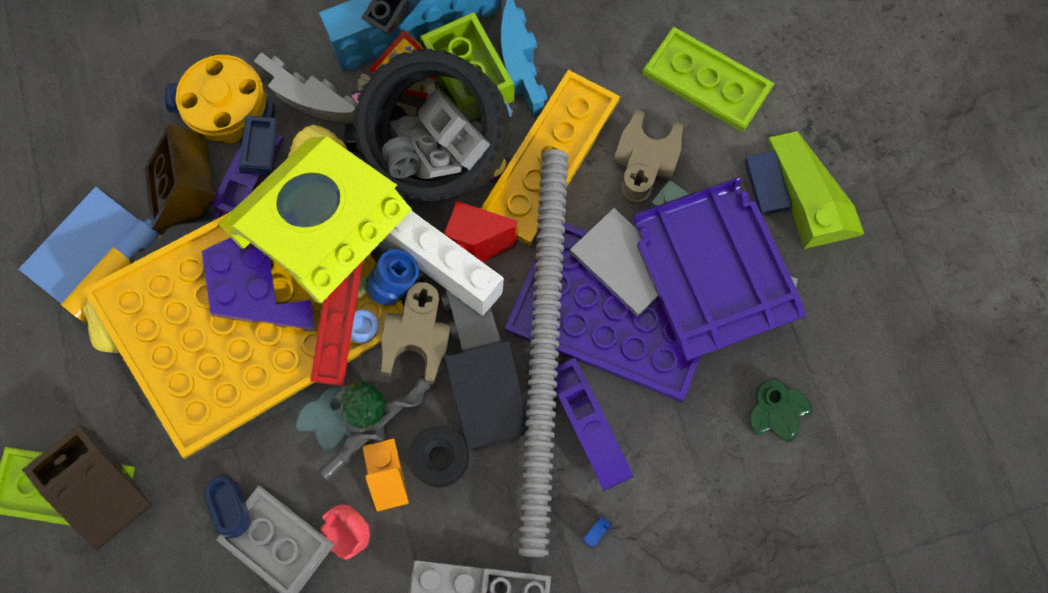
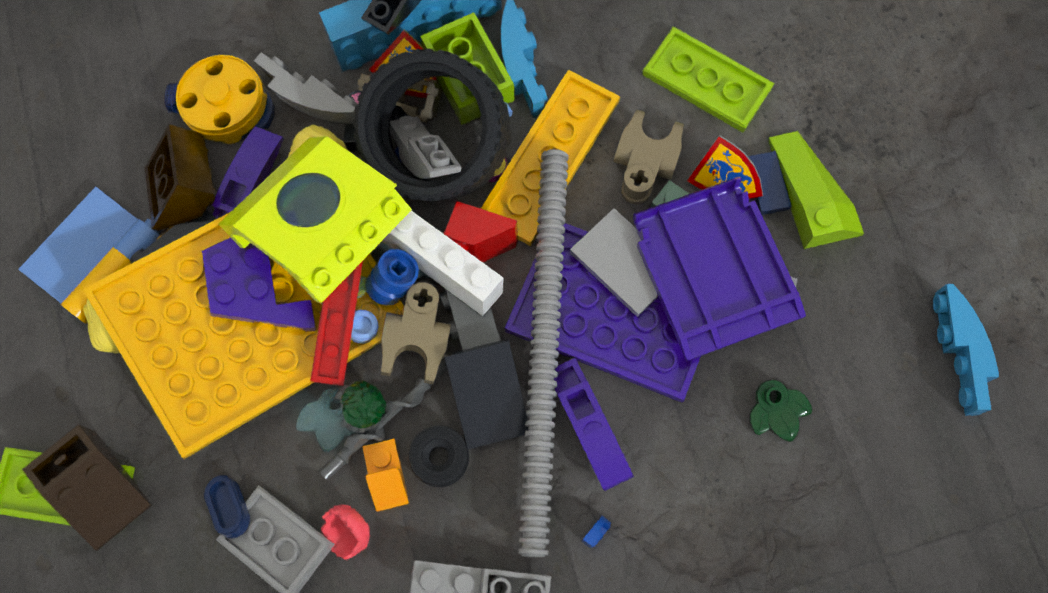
(258, 145): dark blue tile -> none
(400, 157): dark grey wheel -> none
(452, 129): light grey slope -> none
(724, 163): none -> shield
(965, 335): none -> dark azure slope

